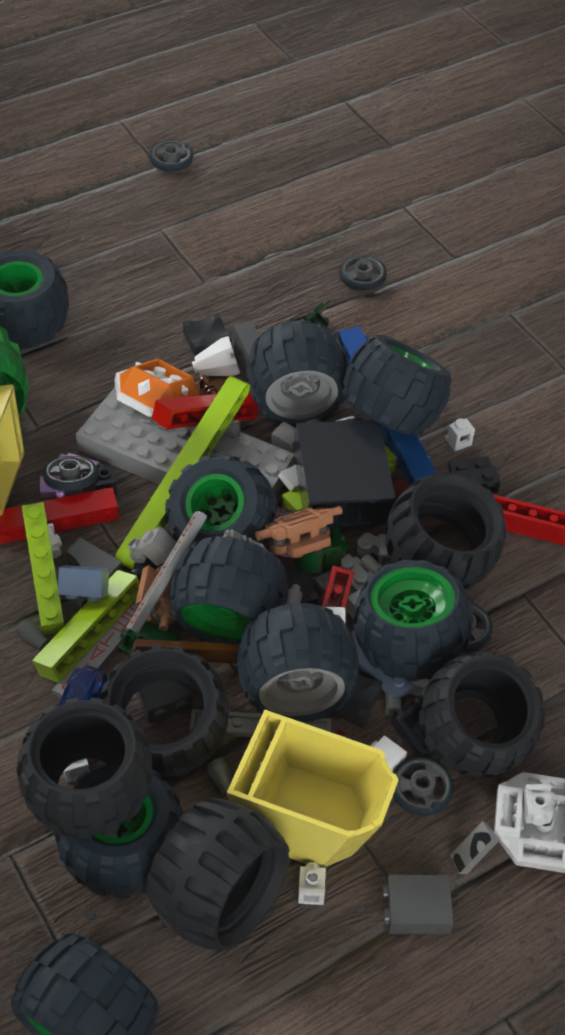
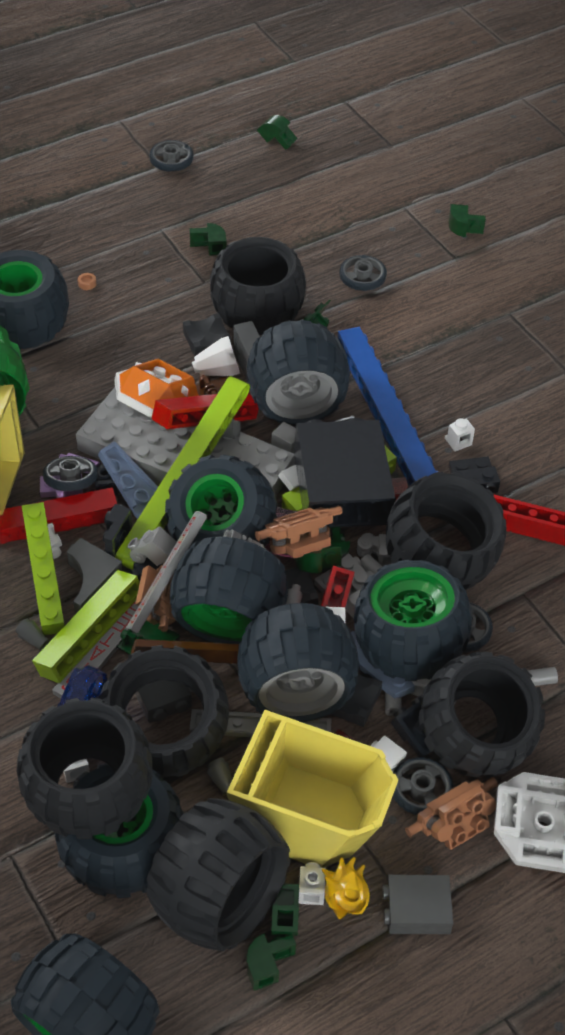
(83, 581): sand blue brick -> none
(87, 281): none -> nougat tile
(118, 526): none -> black plate
(128, 477): none -> sand blue wing
(212, 236): none -> dark green brick
(257, 283): none -> black tyre
(262, 957): none -> dark green brick
(277, 127): none -> dark green brick
(286, 911): none -> dark green brick
(346, 889): none -> yellow hair
(396, 385): black wheel -> none
(457, 813): none -> nougat piece
(461, 222): none -> dark green brick
(474, 848): light grey slope -> none
(537, 804): white brick -> none
(544, 676): none -> light grey cylinder

